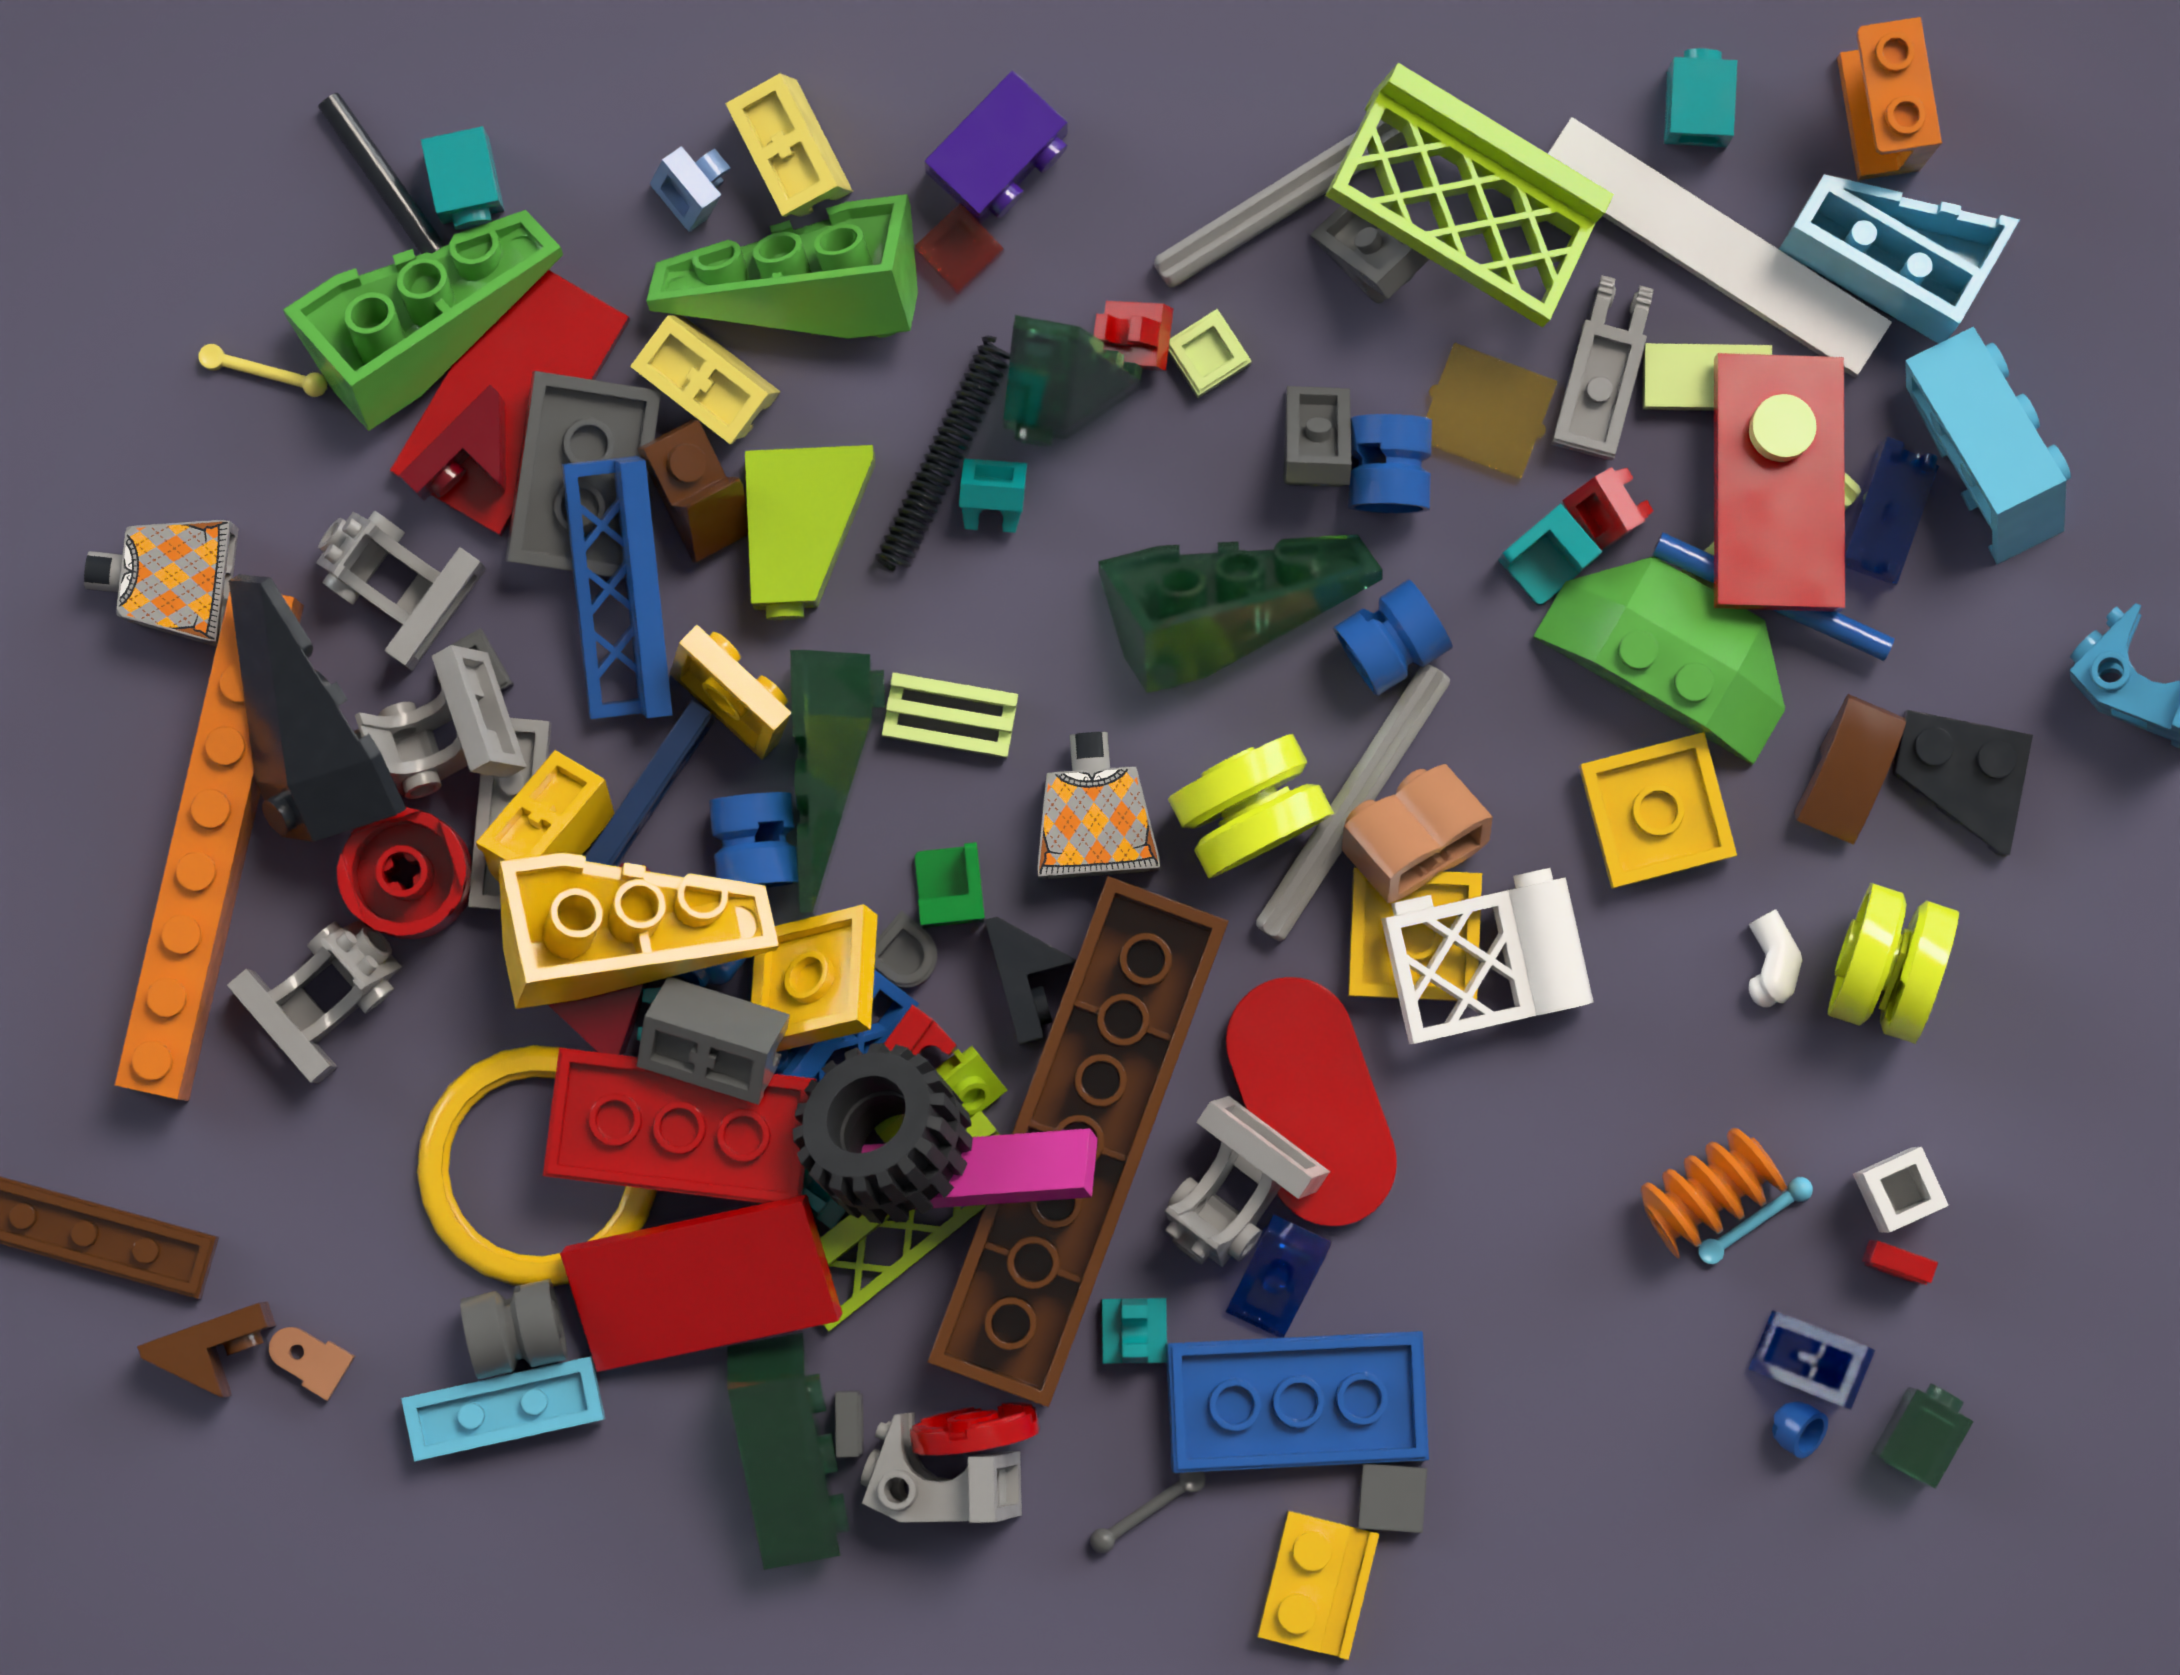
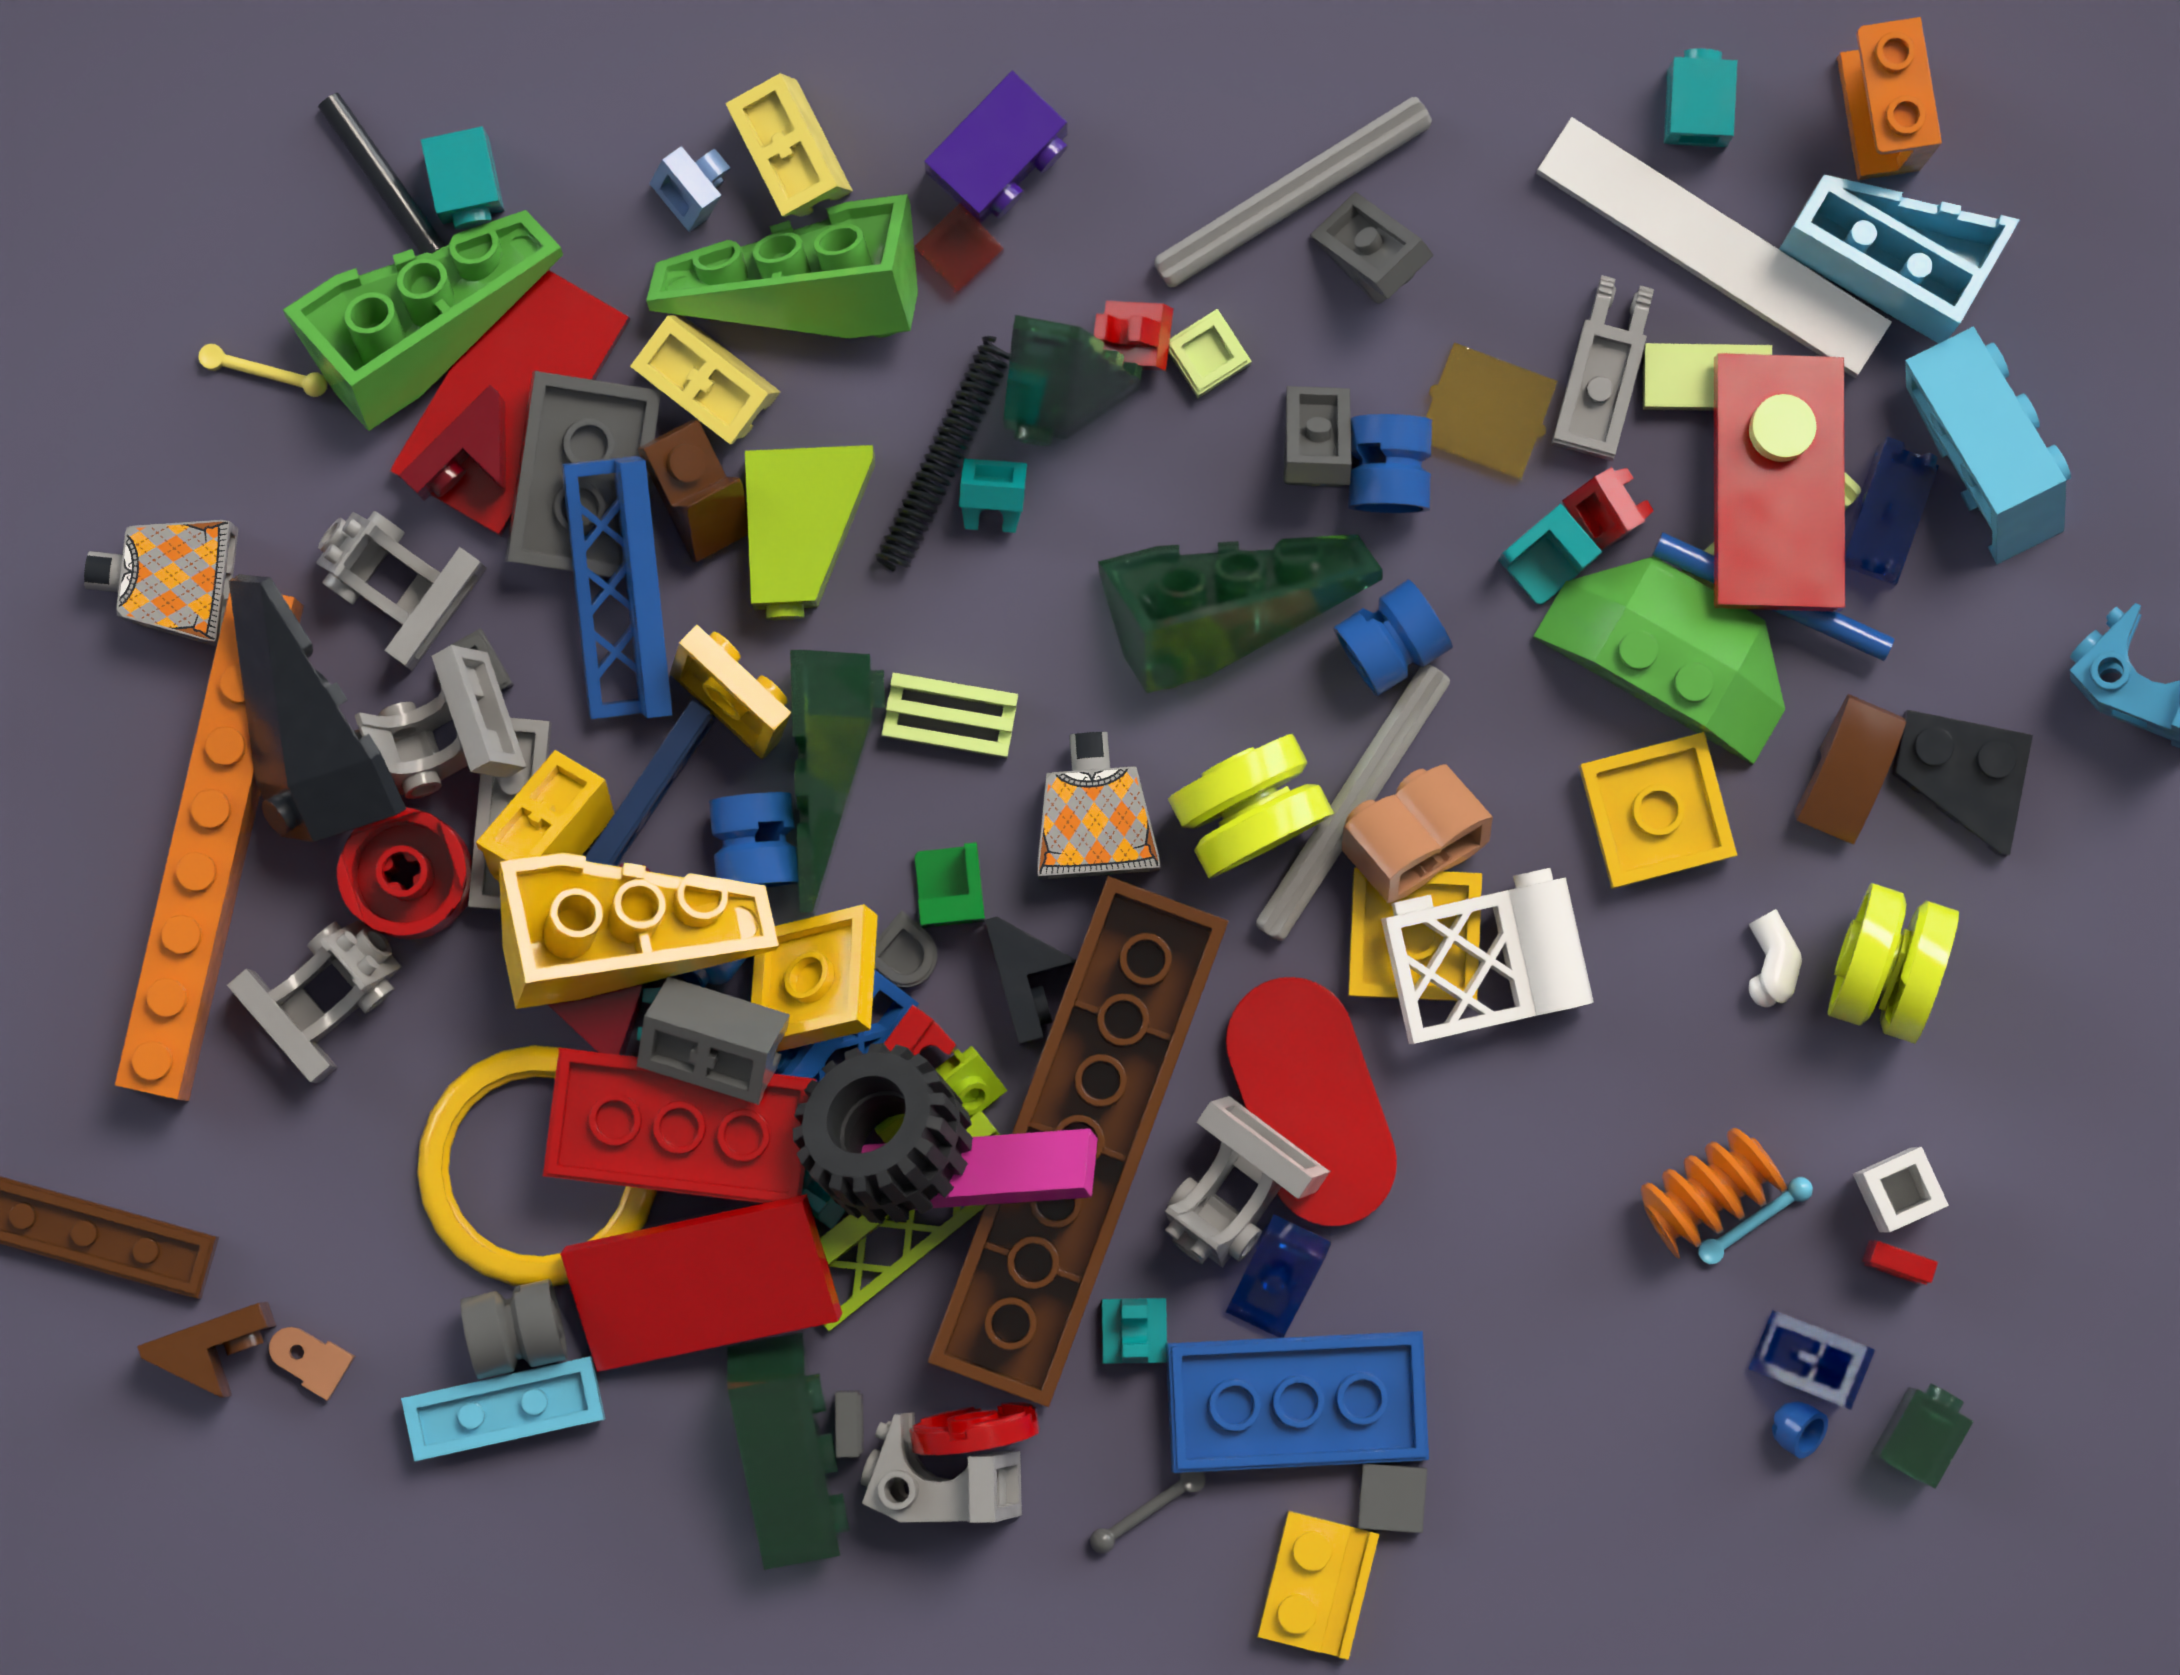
(1486, 159): lime fence -> none

